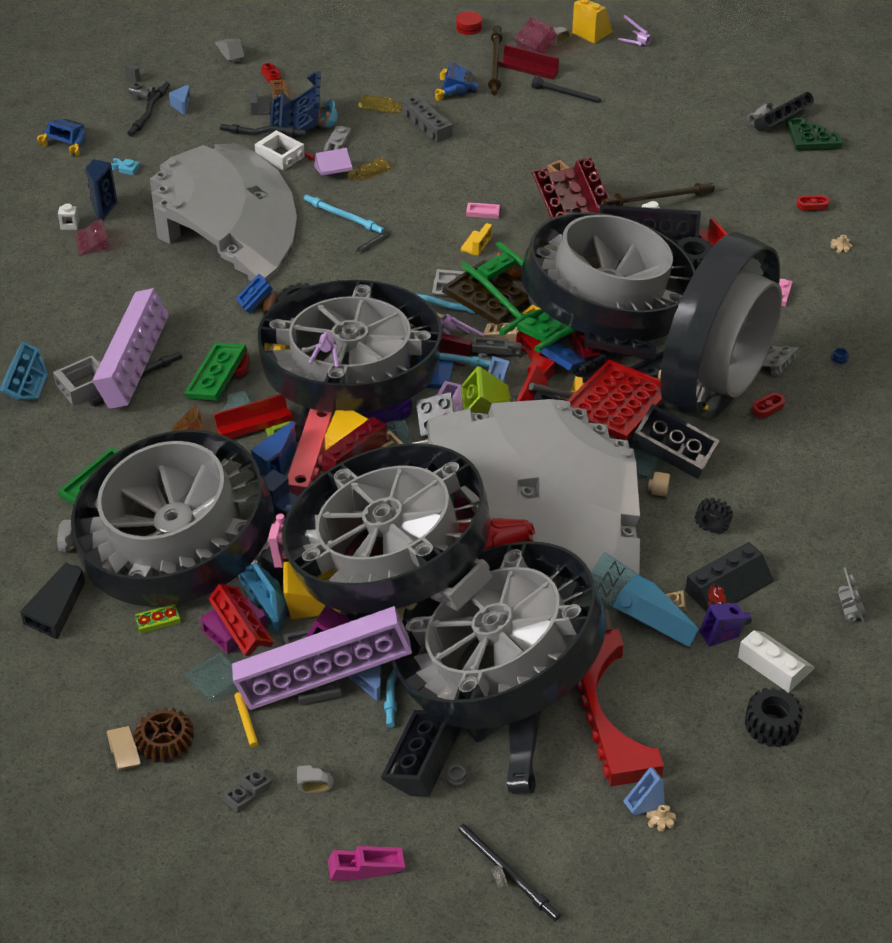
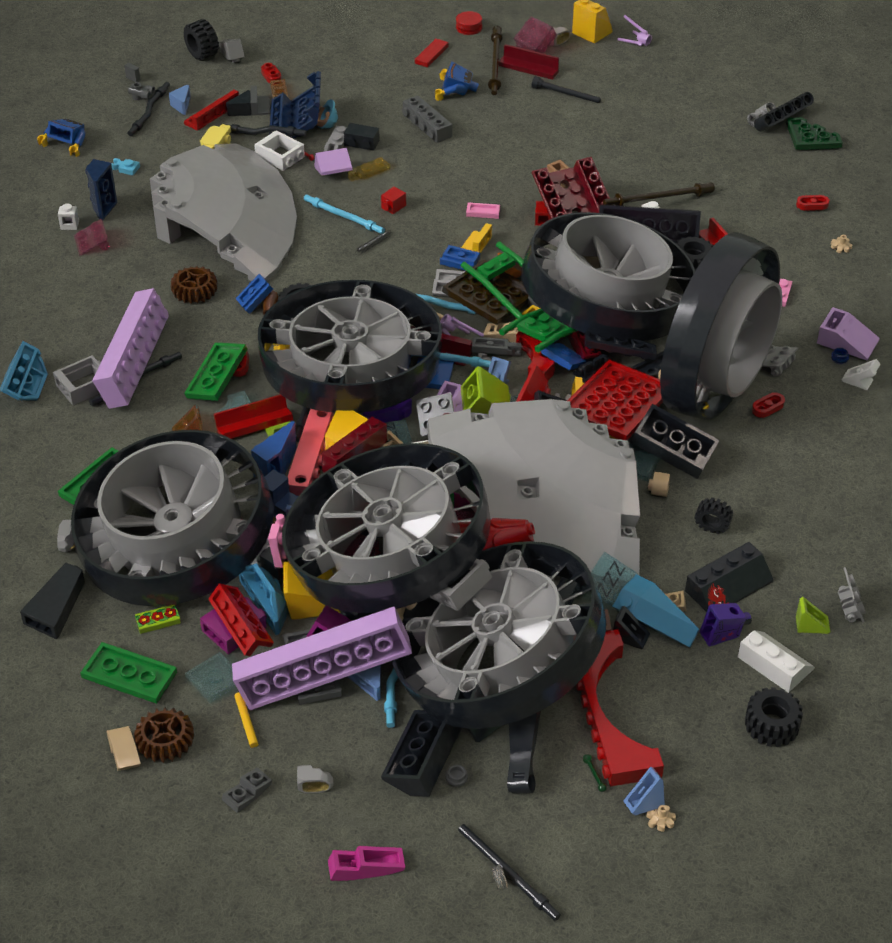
(129, 672): none -> green plate
(194, 284): none -> reddish brown gear
(201, 39): none -> black tyre
(210, 112): none -> red fence
(216, 135): none -> light yellow hinge
(240, 105): none -> black slope
(326, 344): lavender plant -> none
(361, 136): none -> black brick
(380, 103): clear yellow hinge -> none
(393, 200): none -> red brick
(431, 53): none -> red tile
(455, 256): none -> blue plate
(541, 213): none -> red brick
(550, 390): dark grey bar -> none
(588, 759): none -> dark green hinge
(630, 629): none -> black slope
(810, 618): none -> lime slope
(845, 331): none -> lavender slope
(862, 374): none -> white slope

